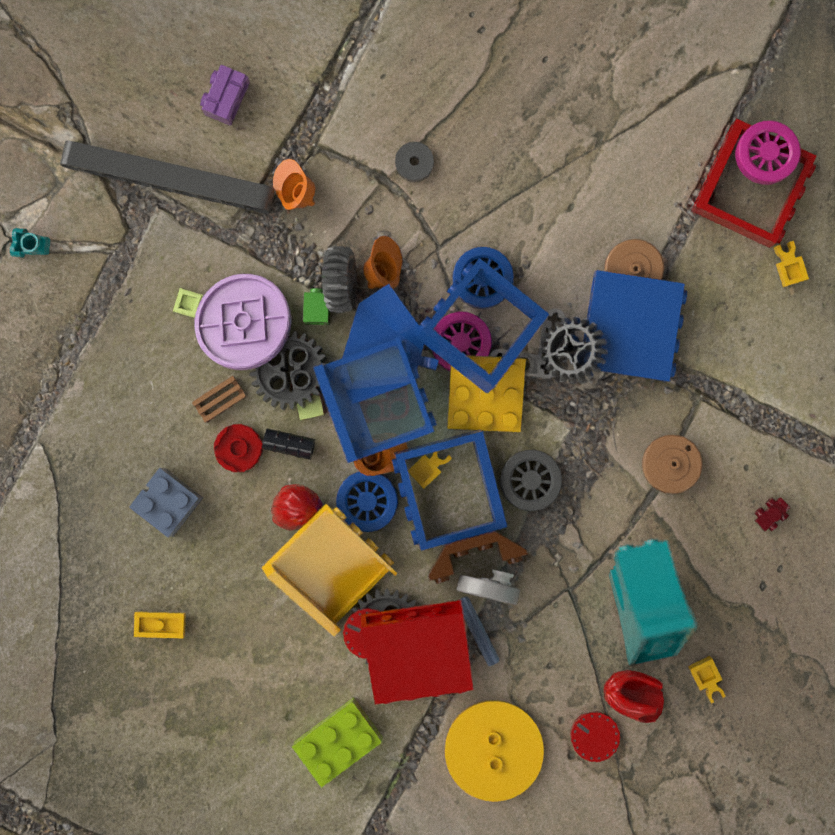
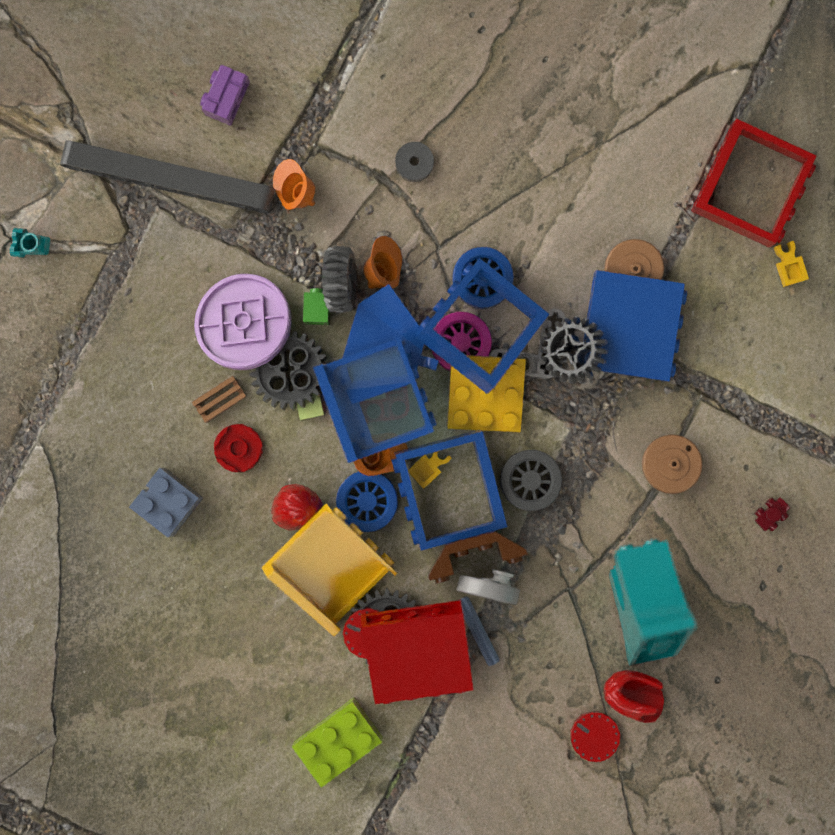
(159, 624): yellow plate -> none
(187, 303): yellowish green tile -> none
(288, 444): black axle -> none
(494, 750): yellow plate -> none
(706, 676): yellow plate -> none
(767, 153): dark pink wheel -> none

